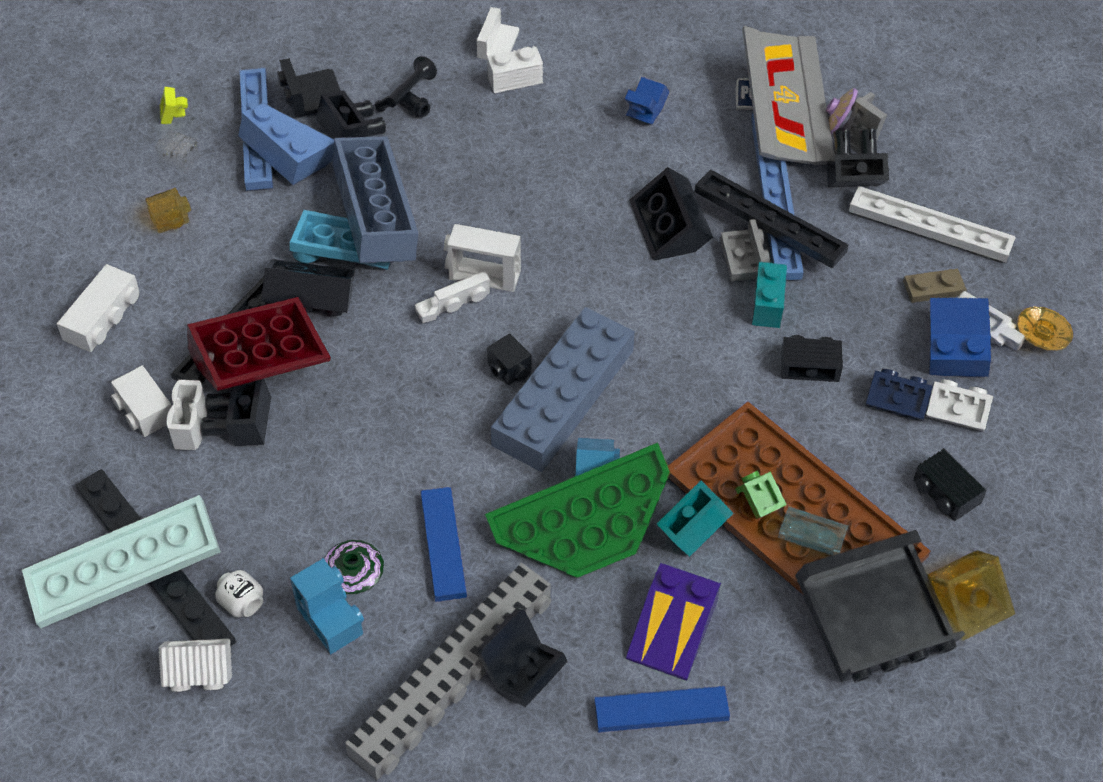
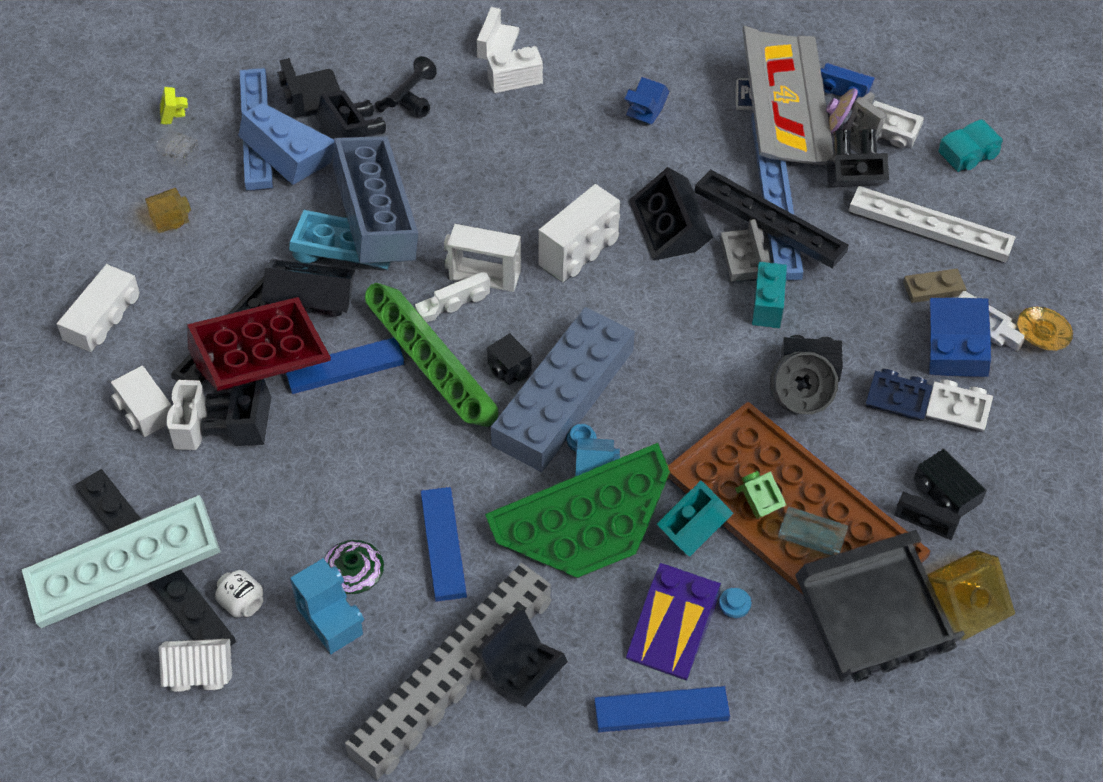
(347, 365): none -> blue tile
(431, 355): none -> bright green beam
(579, 233): none -> white brick
(579, 431): none -> dark azure plate
(735, 602): none -> dark azure plate
(820, 377): none -> dark grey wheel
(841, 80): none -> blue bracket
(899, 126): none -> white bracket
(927, 515): none -> black plate
(970, 145): none -> teal brick

